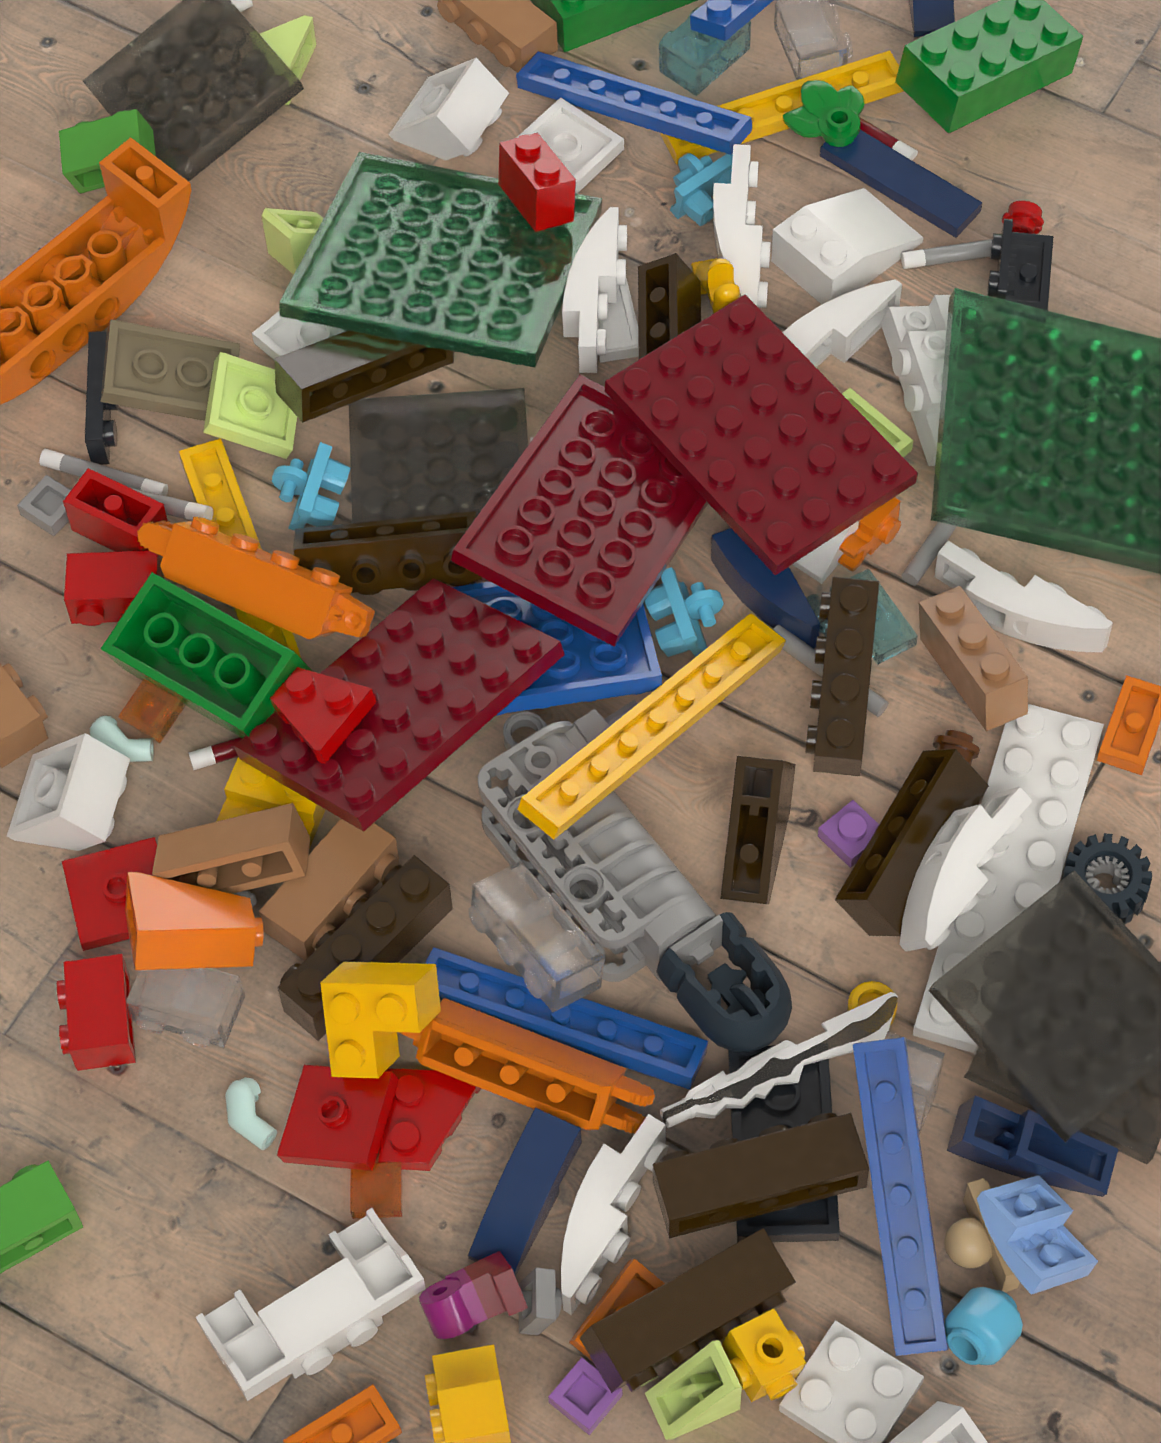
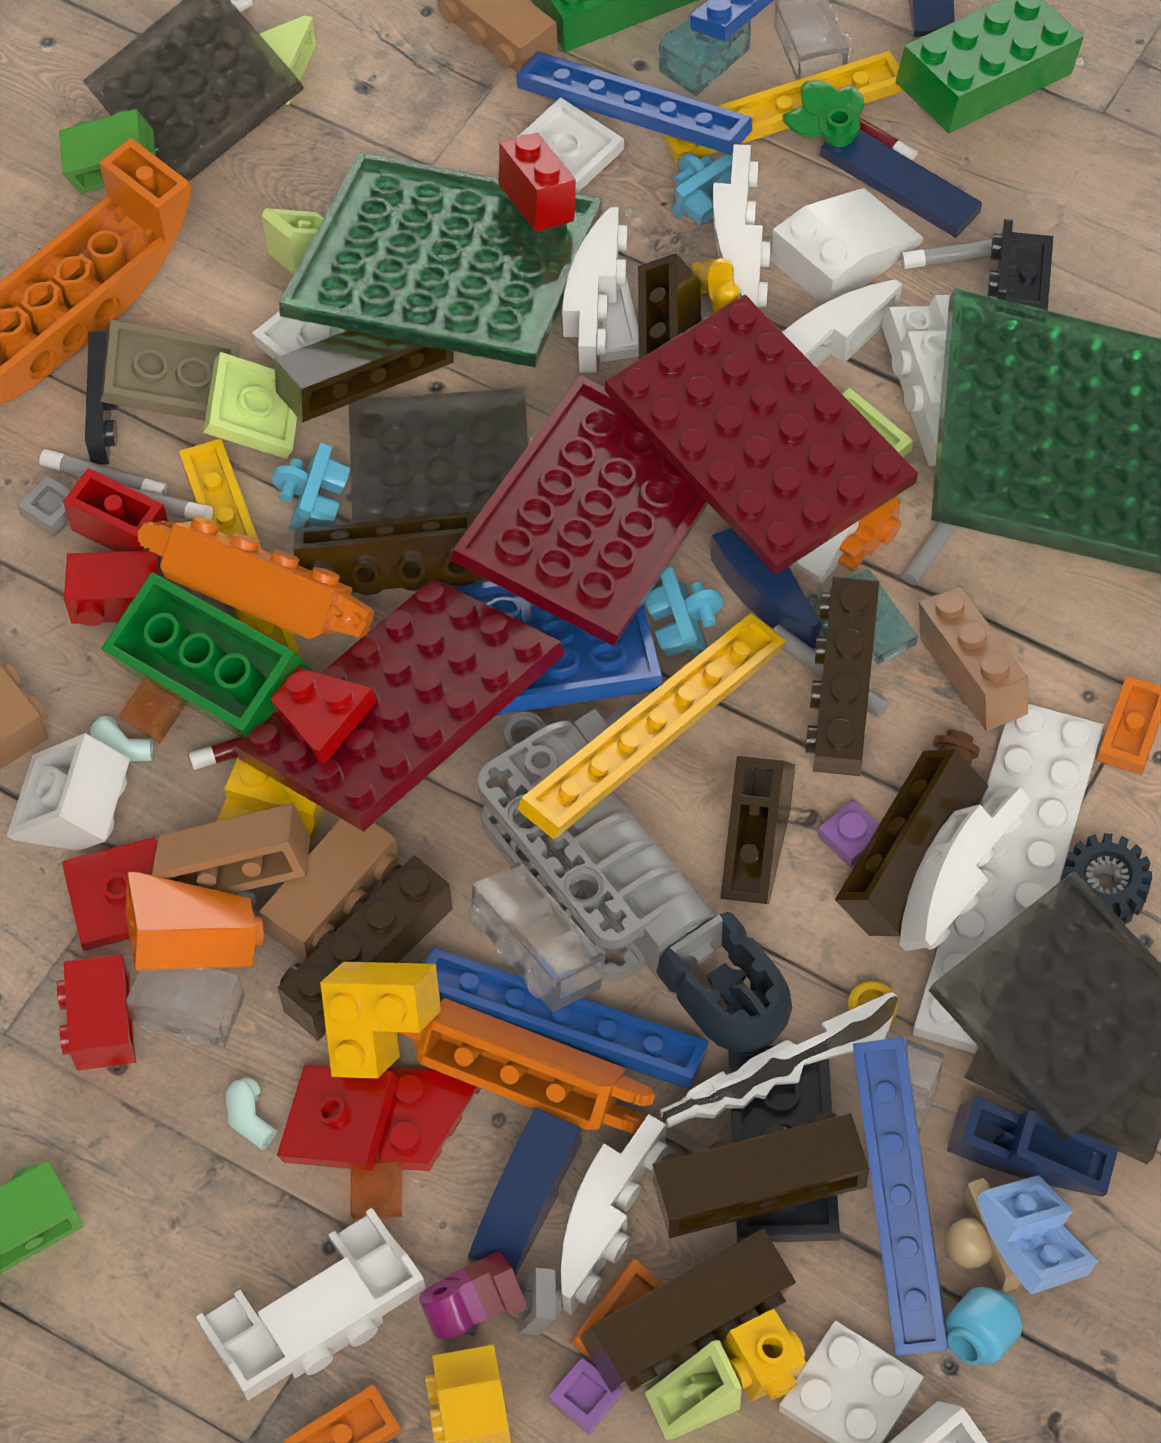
(451, 111): white slope -> none
(1025, 216): red plate -> none
(1033, 613): white slope -> none

